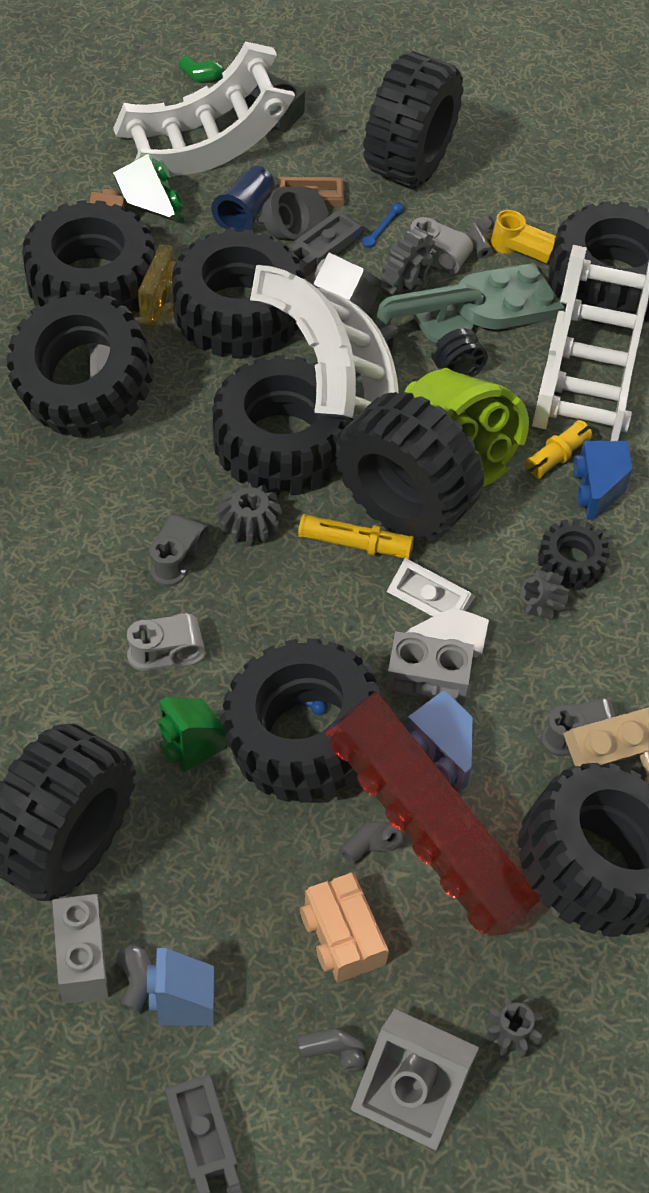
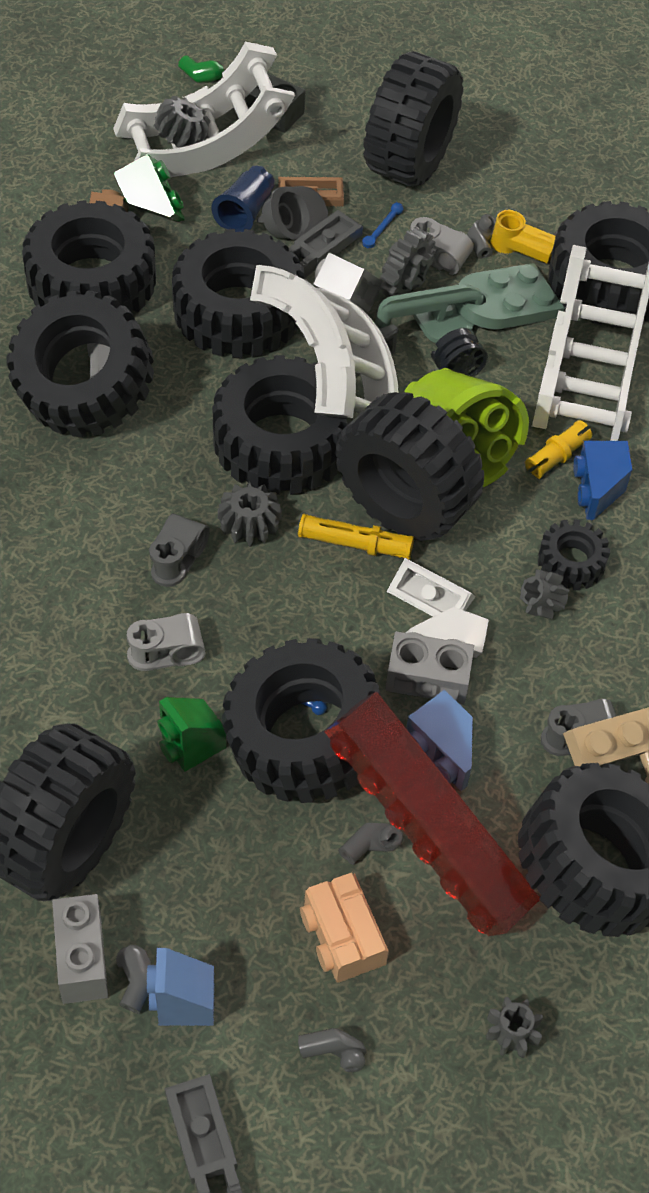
(156, 286): clear yellow plate -> none
(181, 122): none -> dark grey gear
(414, 1078): light grey slope -> none

